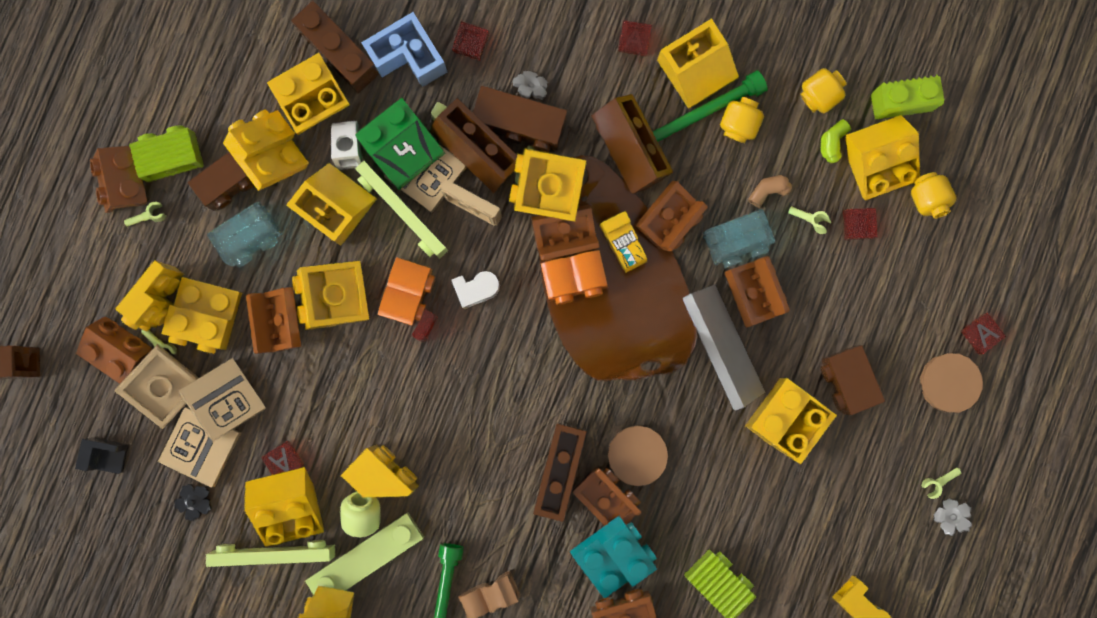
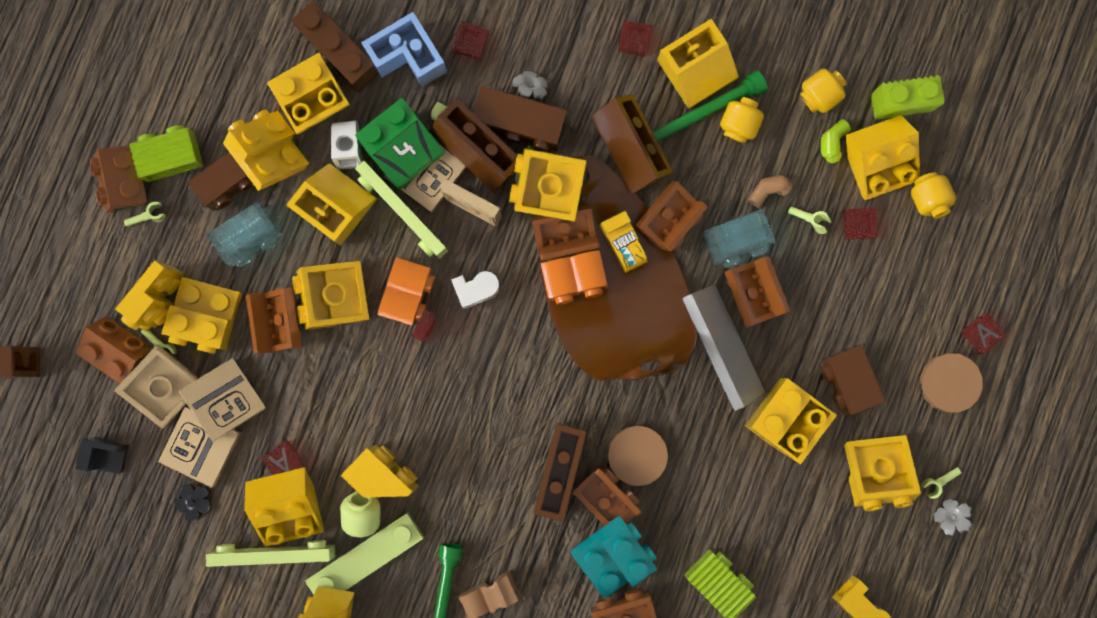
(882, 472): none -> yellow plate

